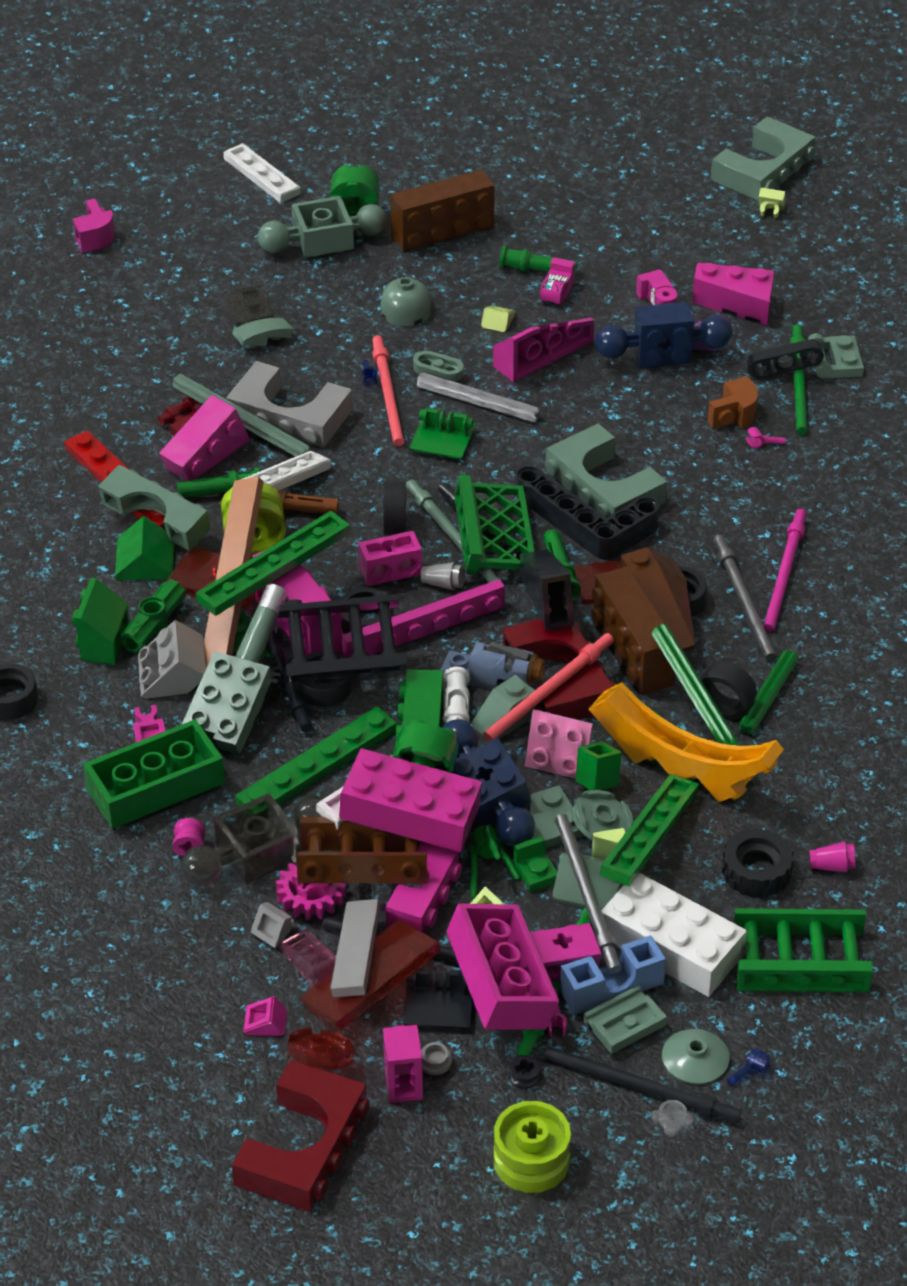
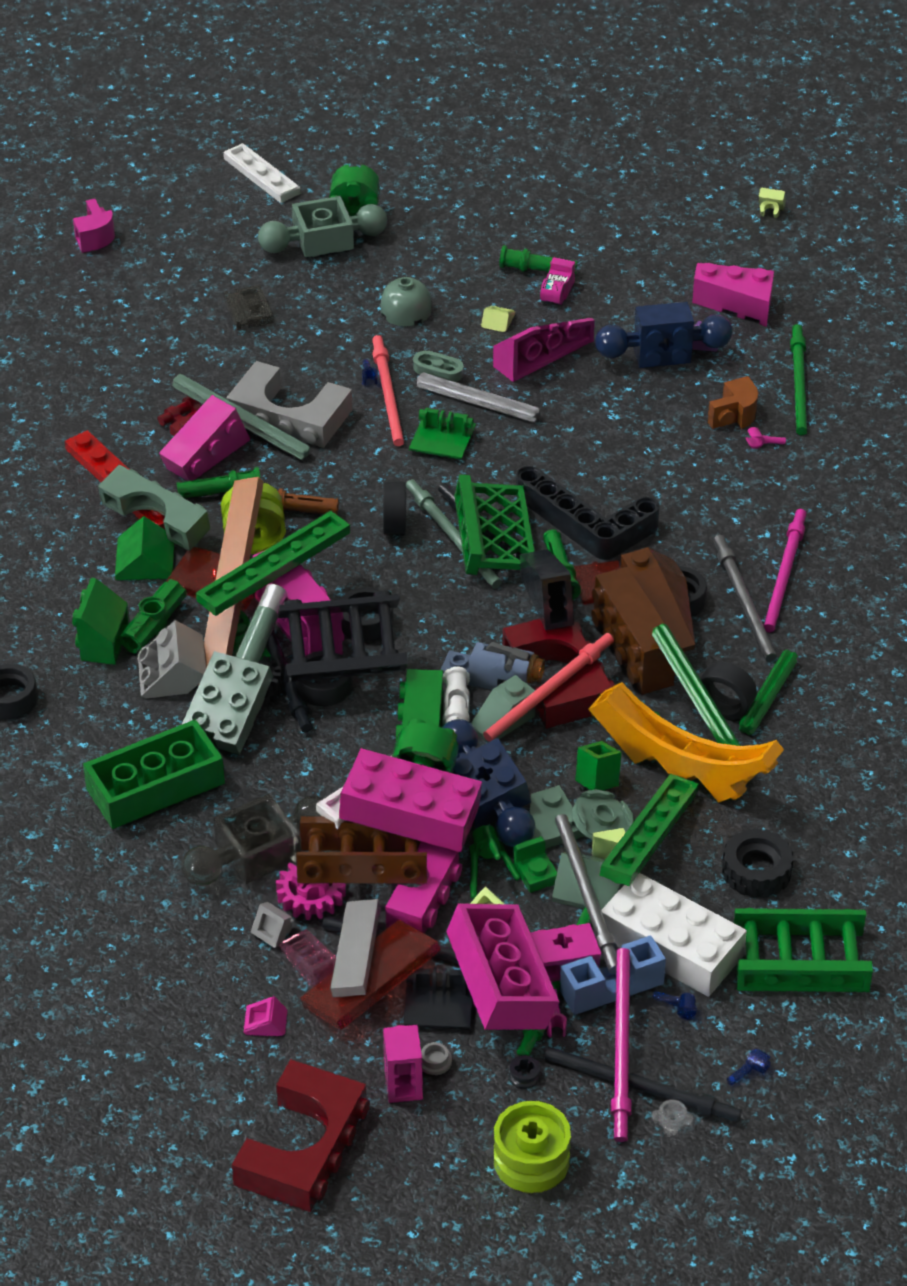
(148, 724): dark pink plate -> none
(187, 834): dark pink wheel -> none
(258, 331): sand green slope -> none
(294, 470): white tile -> none
(320, 1050): clear red tile -> none
(321, 758): green plate -> none
(390, 558): dark pink brick -> none
(433, 617): dark pink plate -> none
(442, 210): reddish brown brick -> none
(444, 575): light grey cone -> none
(555, 743): bright pink hinge -> none
(578, 454): sand green arch -> none
(622, 1105): none -> dark pink bar
(625, 1019): sand green plate -> none
(655, 288): dark pink leg -> none
(685, 1003): none -> clear blue hand
(693, 1066): sand green dish -> none
(765, 357): black beam -> none
(787, 144): sand green arch -> none
(834, 857): dark pink cone -> none
(844, 356): sand green plate -> none

